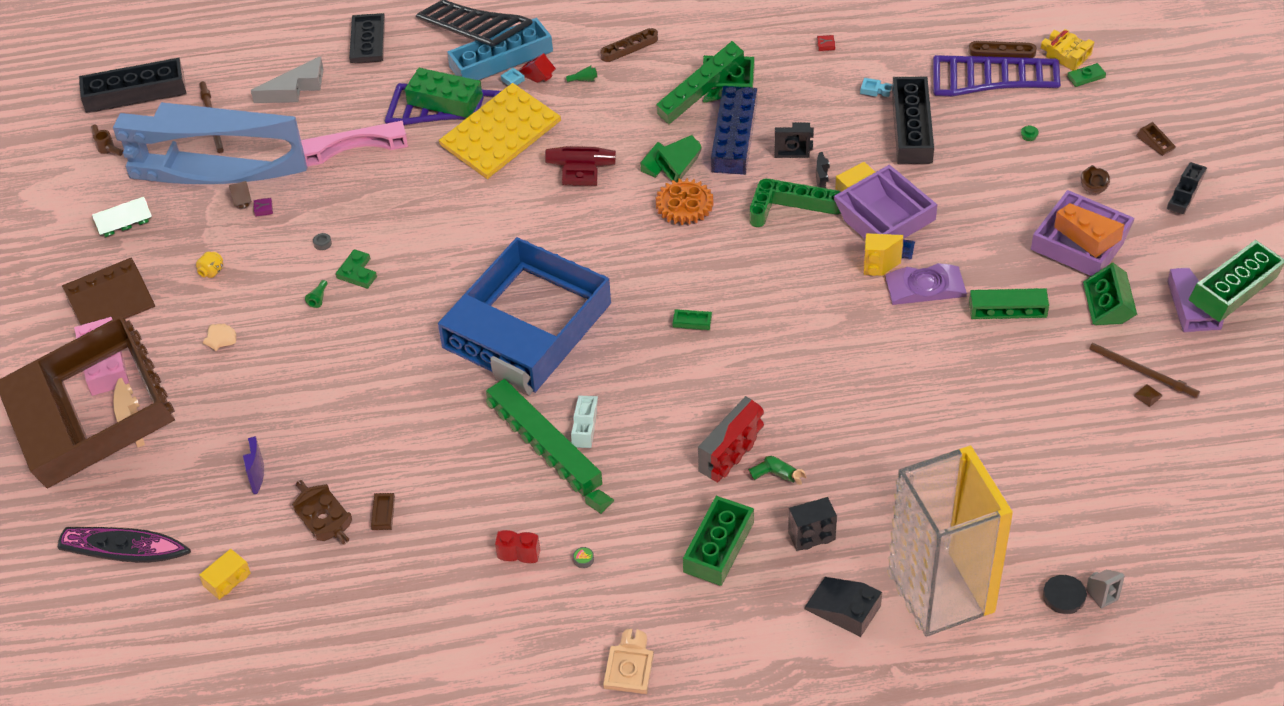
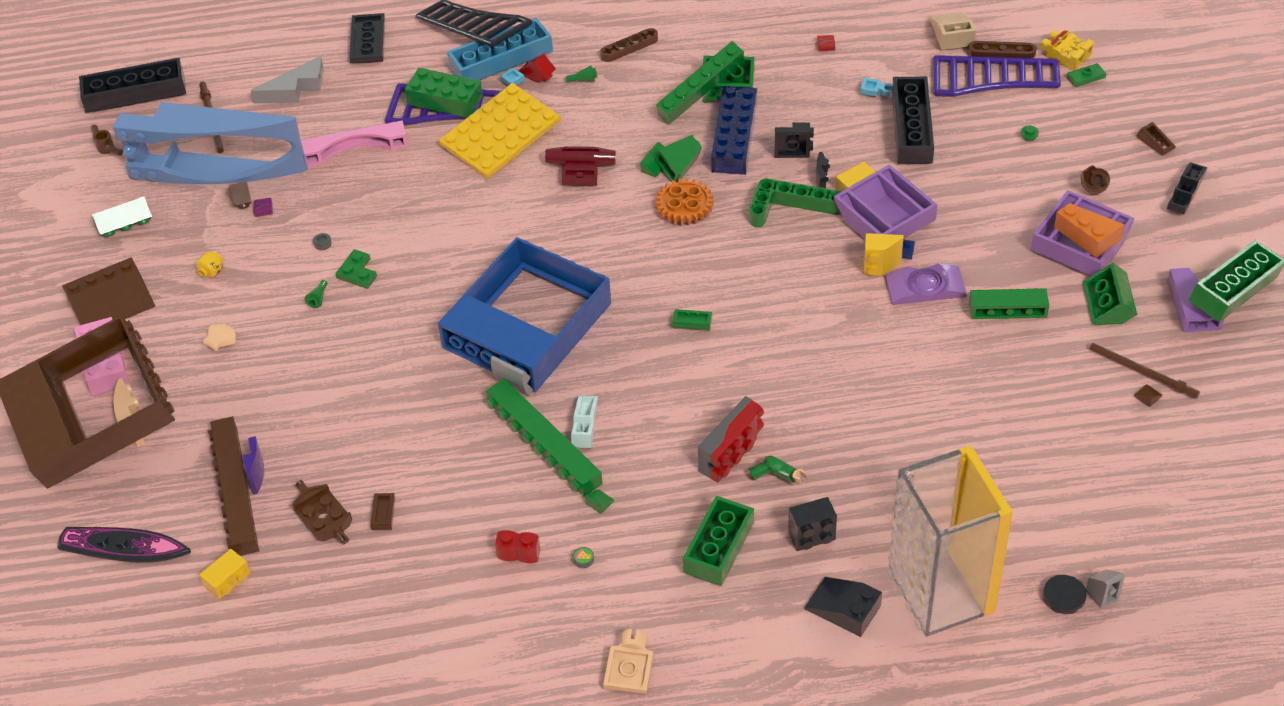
(234, 486): none -> reddish brown brick
(953, 30): none -> tan slope

